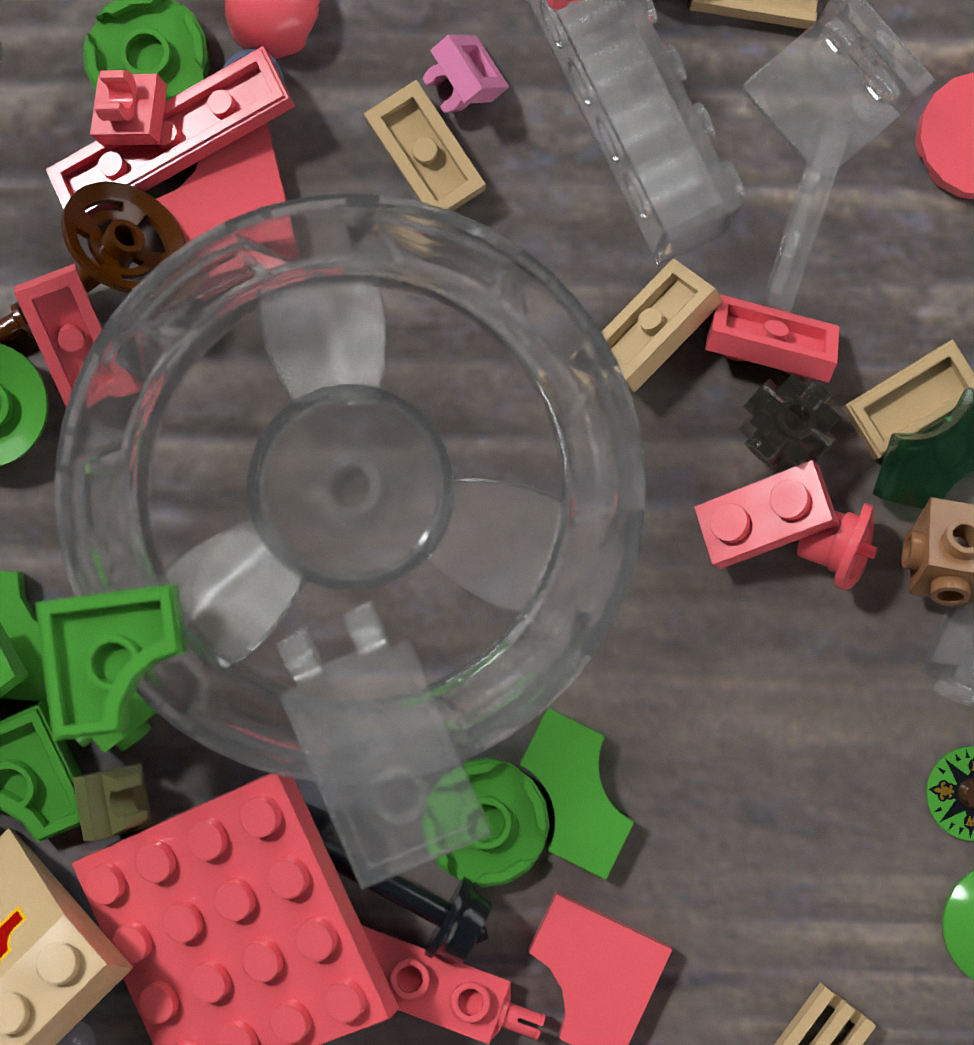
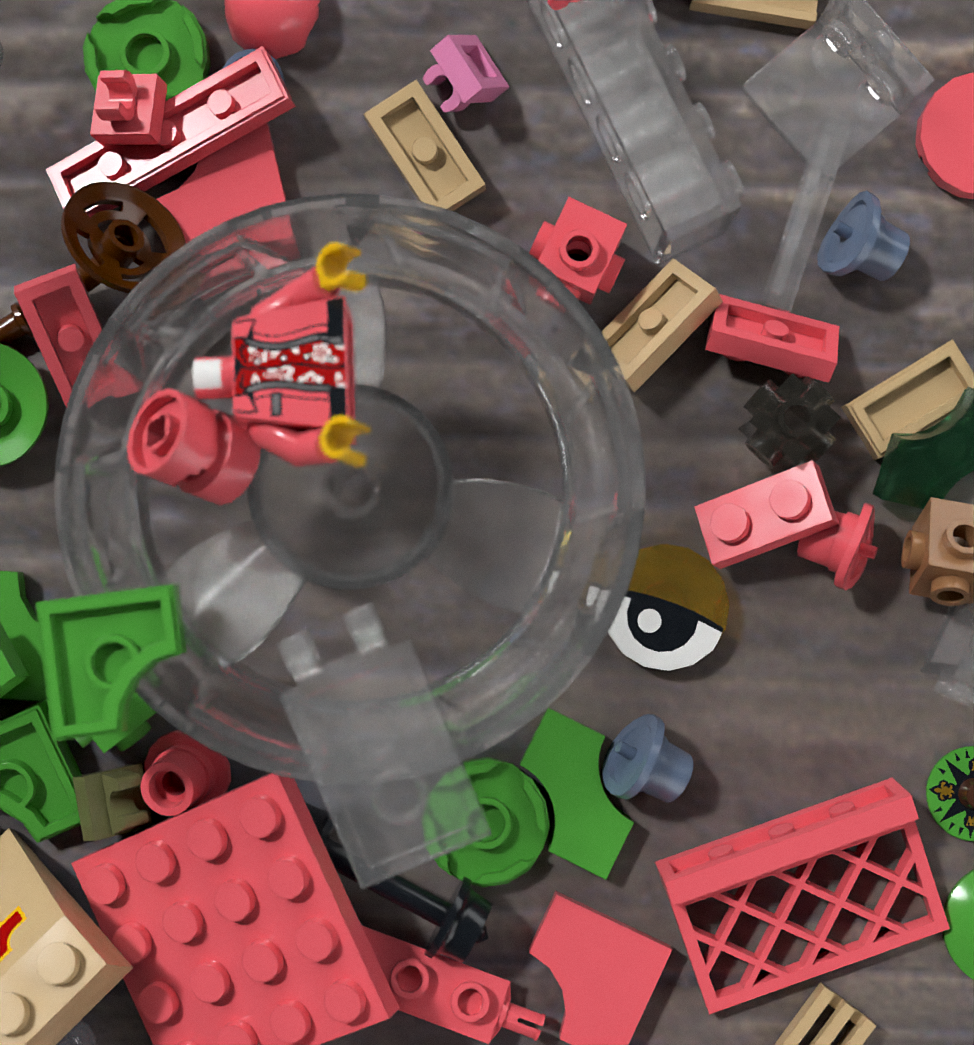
(182, 774): none -> coral piece
(192, 447): none -> coral wheel
(295, 367): none -> torso
(585, 233): none -> coral brick
(646, 762): none -> sand blue piece
(671, 609): none -> tile
(794, 842): none -> coral fence
(863, 241): none -> sand blue piece

